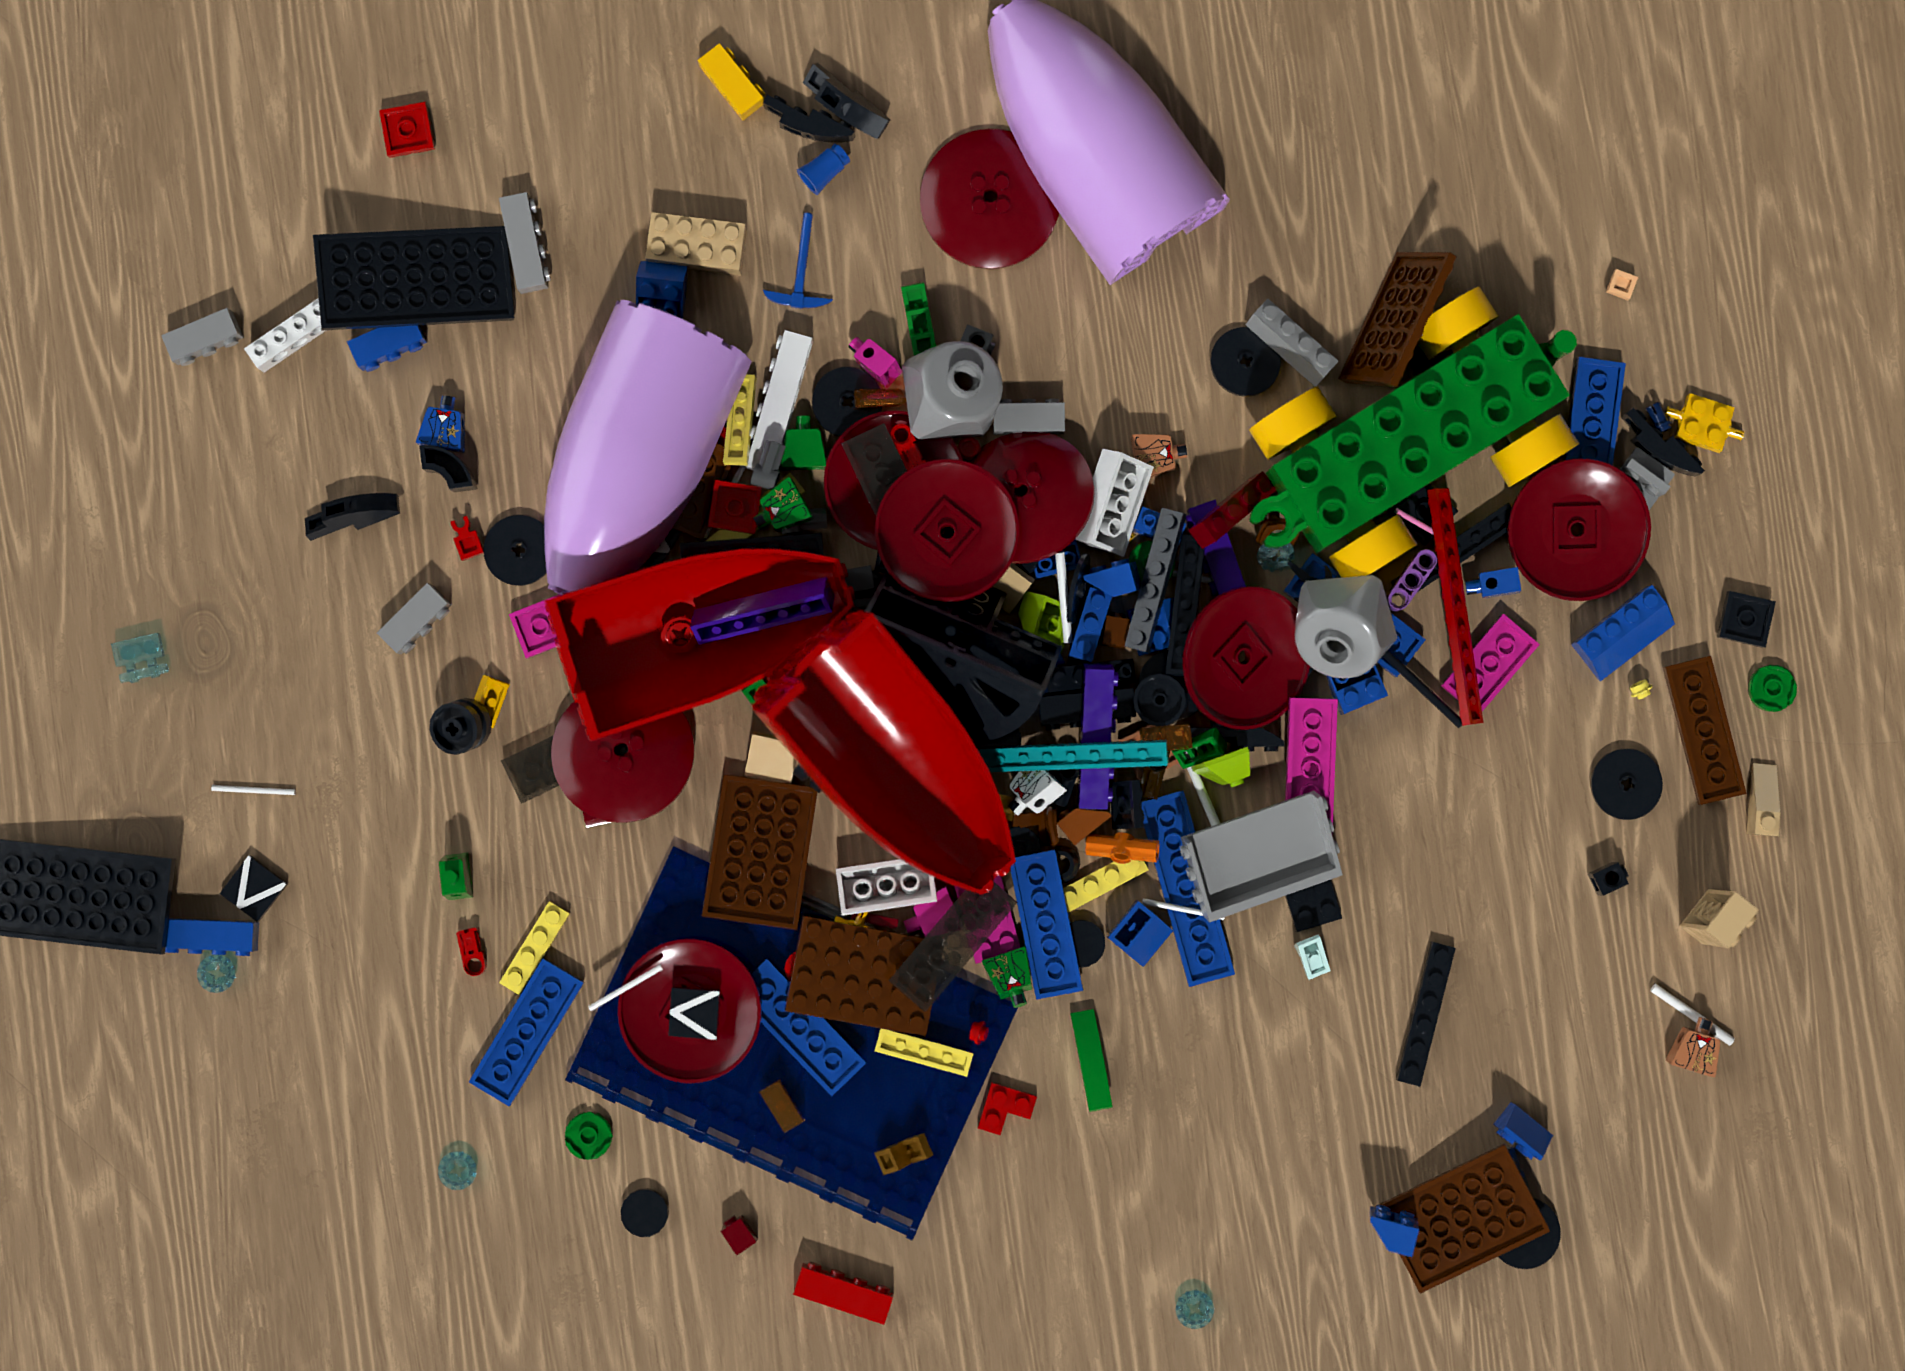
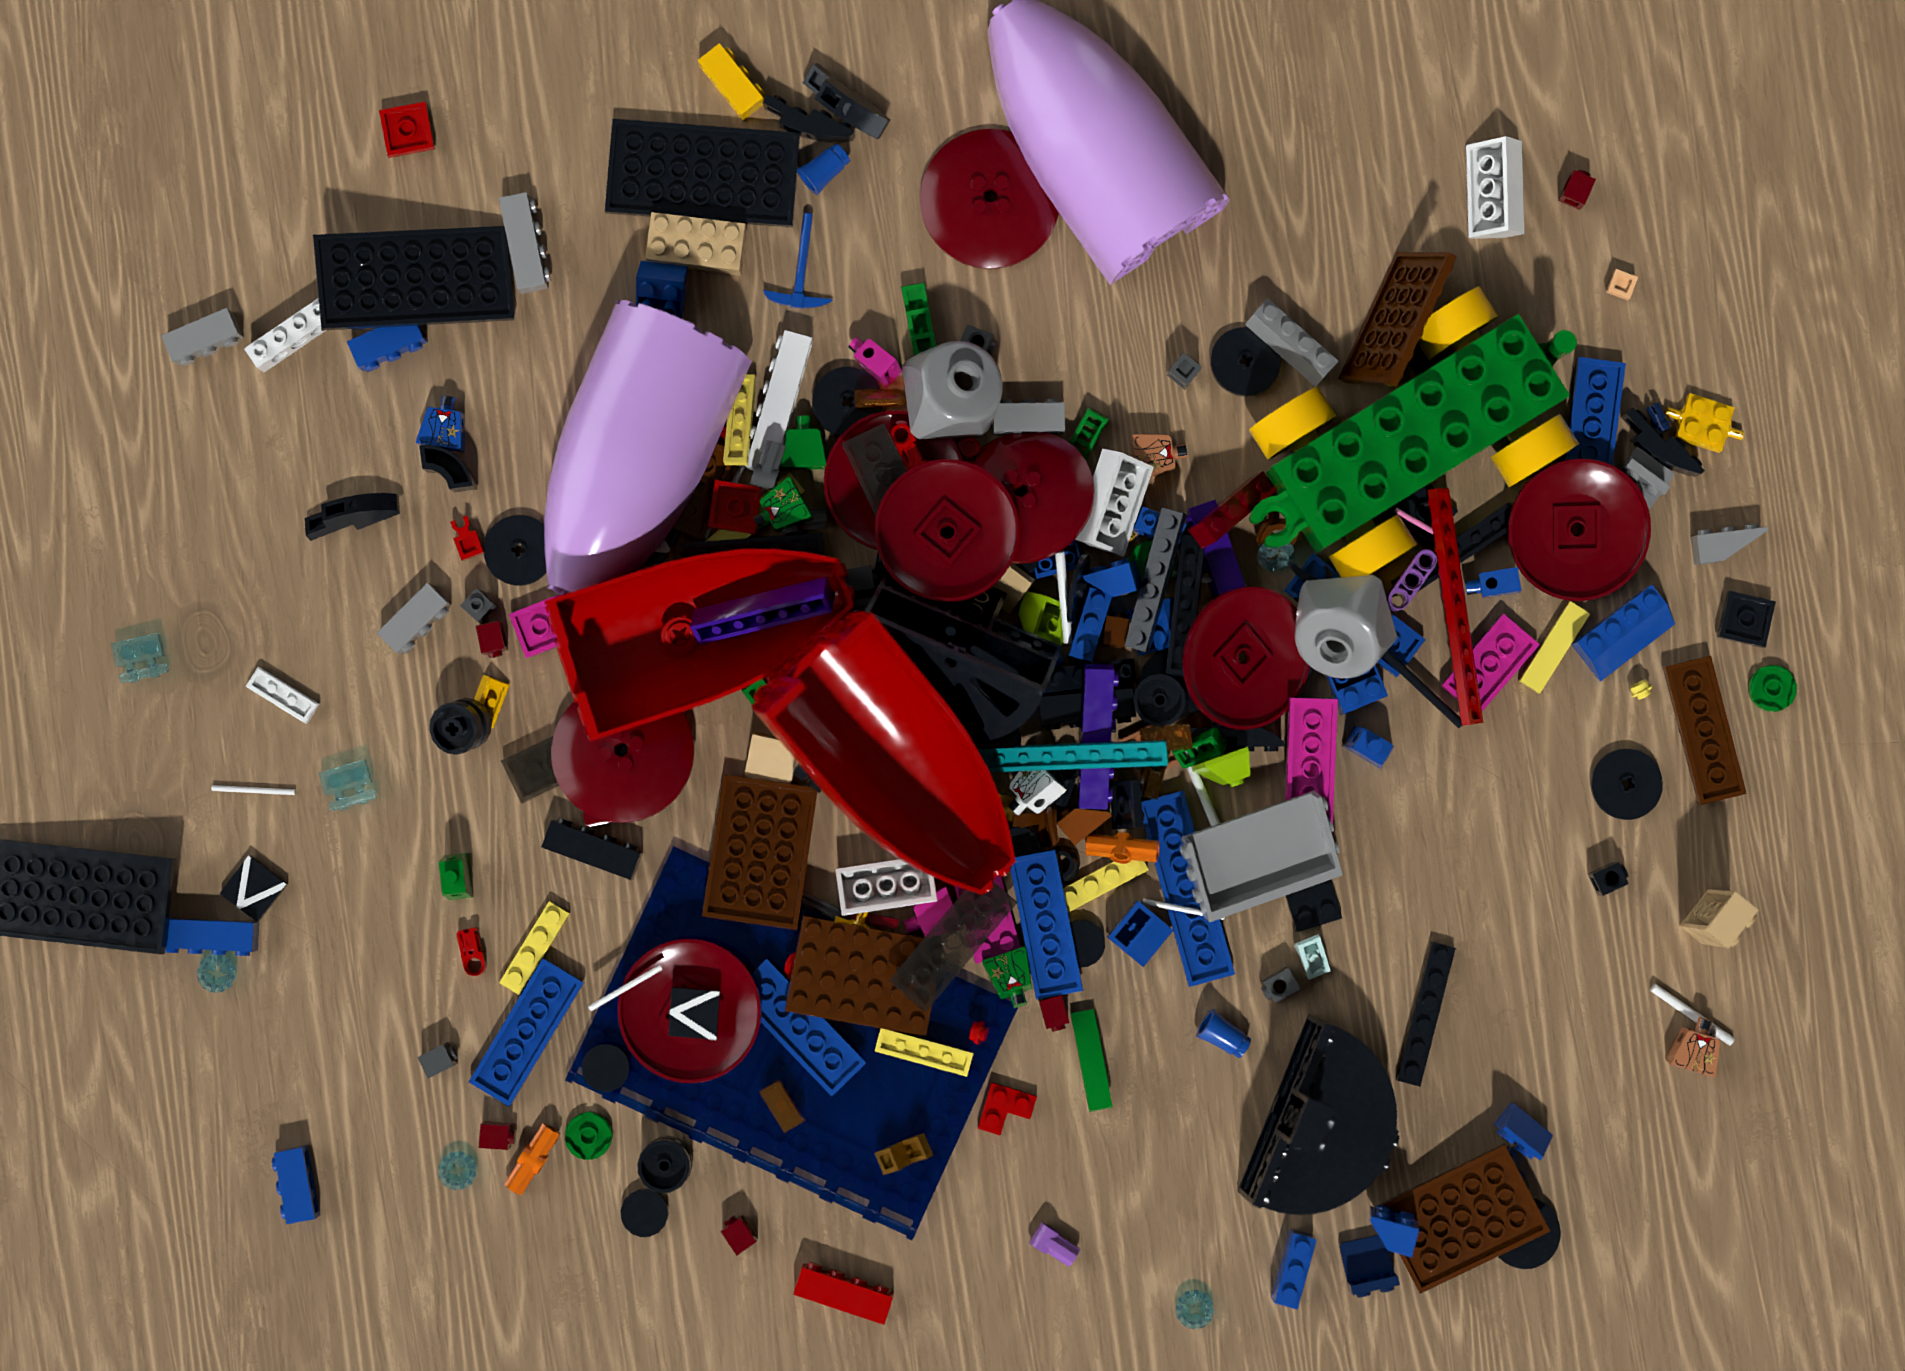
(282, 695): none -> white tile
(296, 1184): none -> blue brick
(347, 777): none -> clear light blue plate
(438, 1059): none -> dark grey brick
(479, 606): none -> dark grey brick
(492, 639): none -> dark red brick
(496, 1135): none -> dark red brick
(532, 1159): none -> orange piece
(592, 849): none -> black brick
(606, 1067): none -> black tile
(659, 1178): none -> black wheel
(702, 172): none -> black plate
(1049, 1241): none -> medium lavender piece
(1054, 1012): none -> dark red brick
(1099, 417): none -> green slope
(1184, 371): none -> dark grey brick
(1223, 1034): none -> blue plant
(1290, 985): none -> dark grey brick
(1293, 1269): none -> blue brick
(1325, 1126): none -> black piece
(1367, 1266): none -> dark blue bracket
(1368, 746): none -> blue torso
(1495, 188): none -> white slope
(1554, 647): none -> light yellow tile
(1577, 189): none -> dark red brick
(1717, 547): none -> light grey slope
(1763, 801): tan slope -> none

